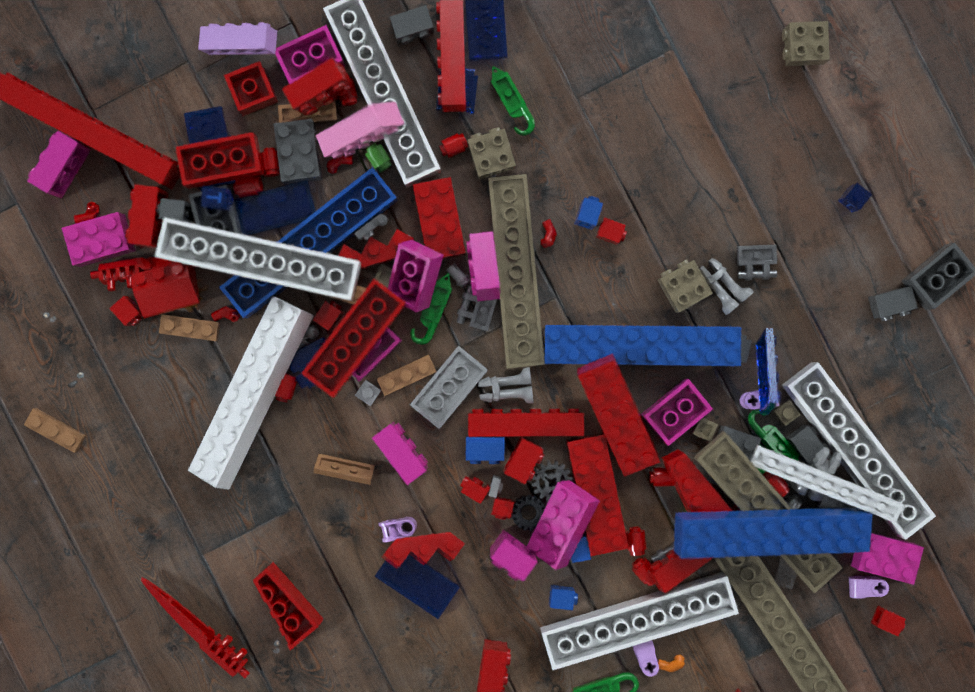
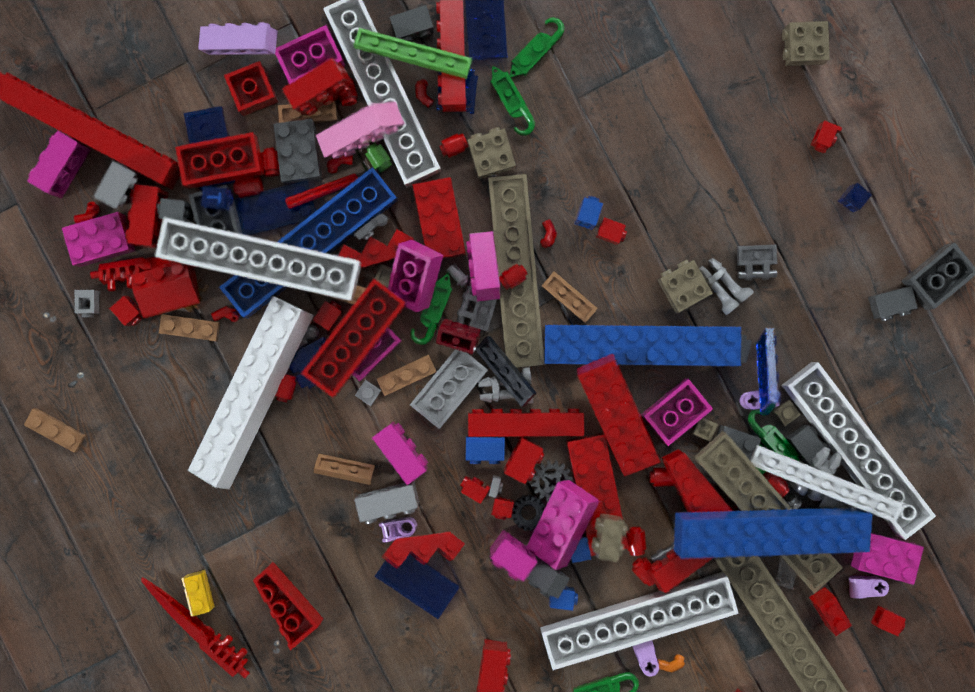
(82, 297): none -> light grey brick
(115, 185): none -> light grey brick
(198, 593): none -> yellow brick
(320, 191): none -> red axle
(387, 502): none -> light grey brick
(412, 53): none -> bright green tile
(420, 93): none -> red arm
(458, 336): none -> dark red brick
(505, 371): none -> black plate
(513, 276): none -> red brick
(536, 50): none -> green plate
(547, 579): none -> dark grey brick
(569, 297): none -> medium nougat plate
(609, 536): none -> dark tan brick
(825, 136): none -> red brick
(830, 611): none -> red brick

